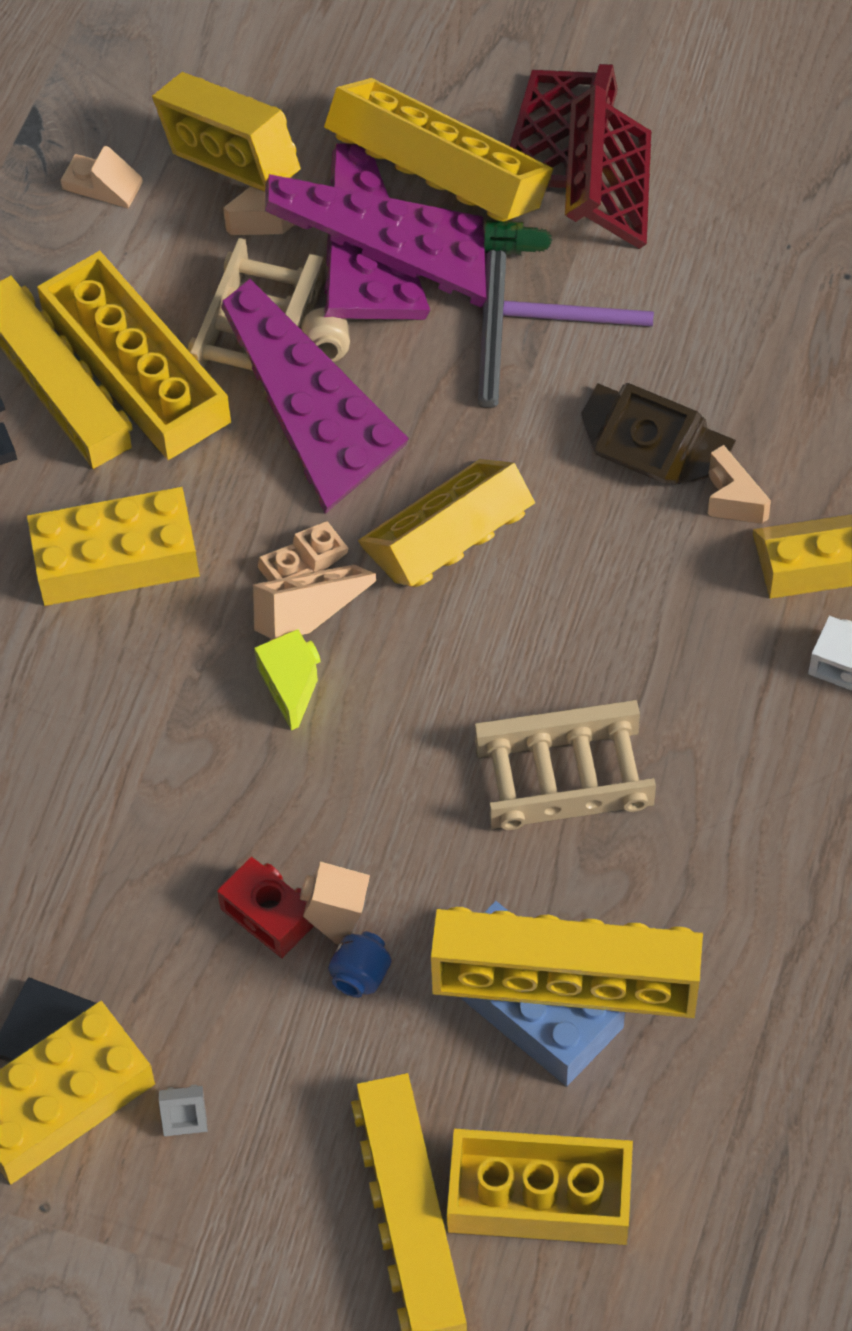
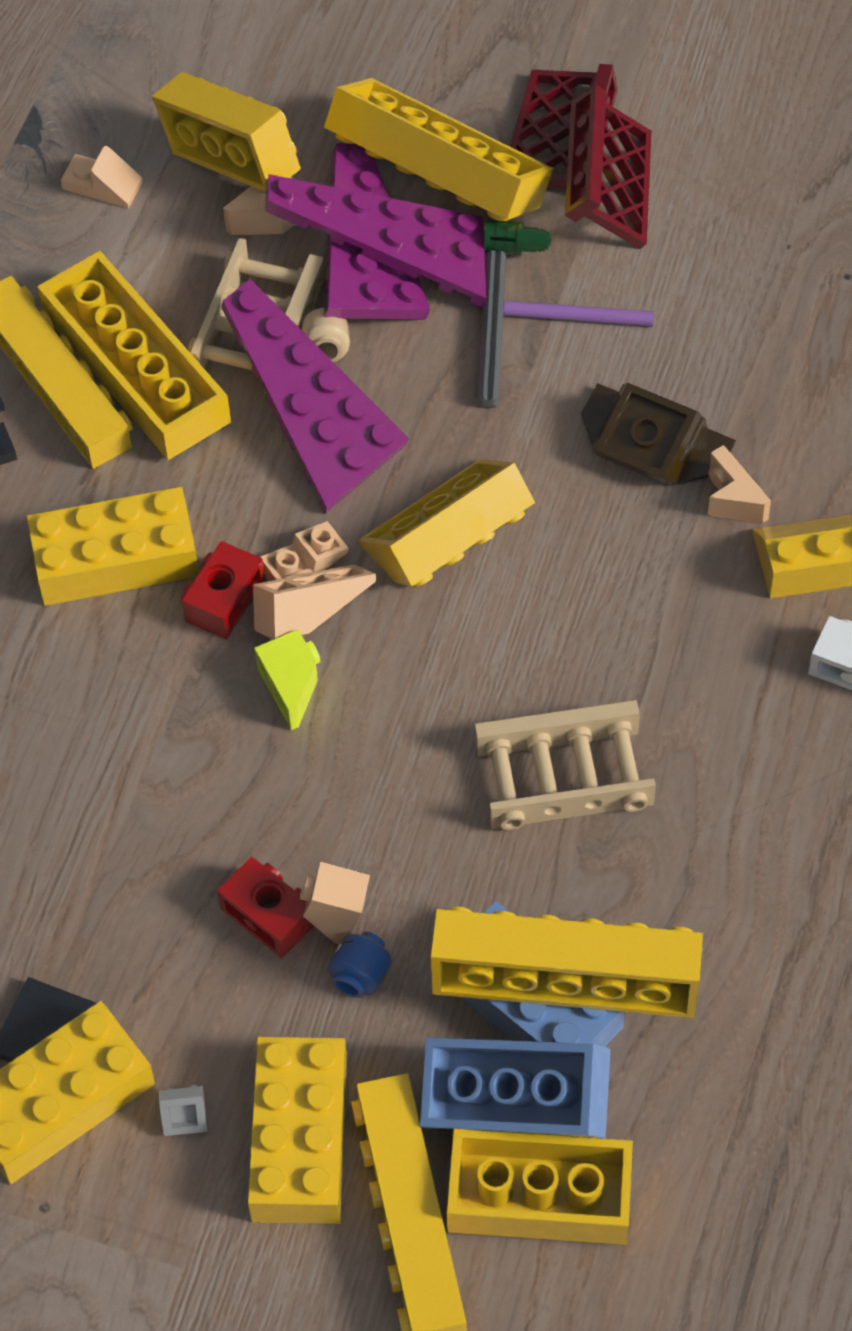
(222, 609): none -> red brick
(298, 1130): none -> yellow brick
(516, 1087): none -> medium blue brick

